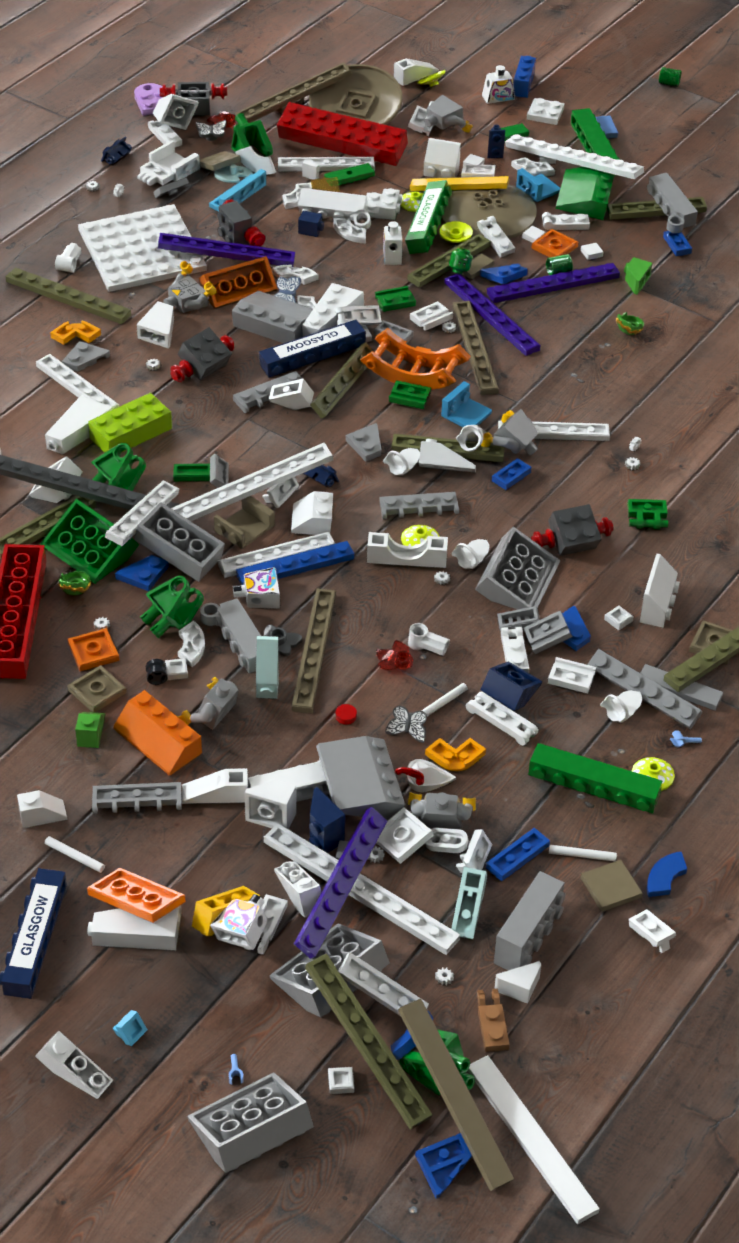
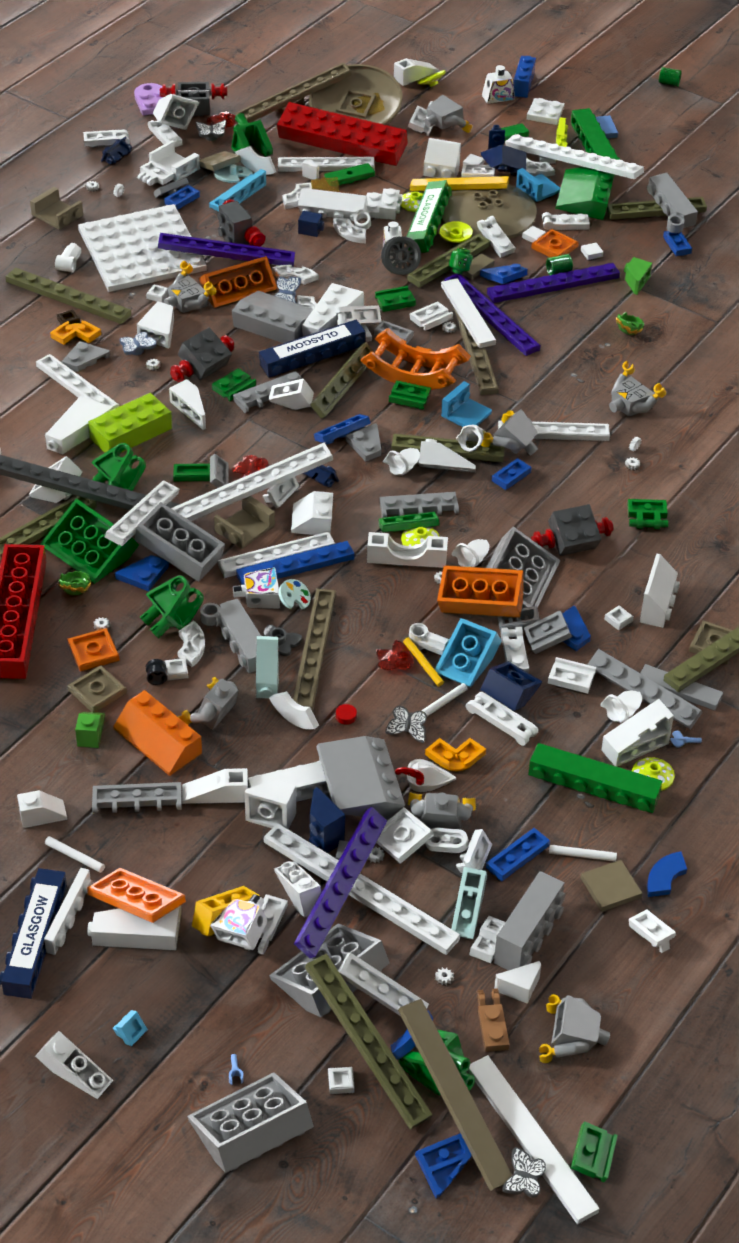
(53, 211): none -> dark tan panel
(66, 915): none -> white plate
(69, 316): none -> dark brown tile
(104, 137): none -> white plate
(138, 344): none -> sand blue animal
(157, 293): none -> white tile
(182, 197): none -> blue plate
(187, 399): none -> white slope
(233, 383): none -> green plate
(249, 465): none -> clear red plate
(293, 712): none -> white tile
(297, 593): none -> light aqua piece
(342, 429): none -> blue plate
(377, 105): none -> clear yellow piece
(408, 521): none -> green tile
(414, 249): none -> dark grey wheel
(423, 662): none -> yellow bar
(468, 313): none -> white tile
(468, 652): none -> medium azure slope
(481, 591): none -> orange slope
(485, 943): none -> white slope
(505, 159): none -> dark blue slope
(525, 1174): none -> dark grey animal
(561, 135): none -> neon yellow hinge
(574, 1028): none -> light grey torso
(594, 1151): none -> green plate
(632, 396): none -> light grey torso
(639, 734): none -> white wedge

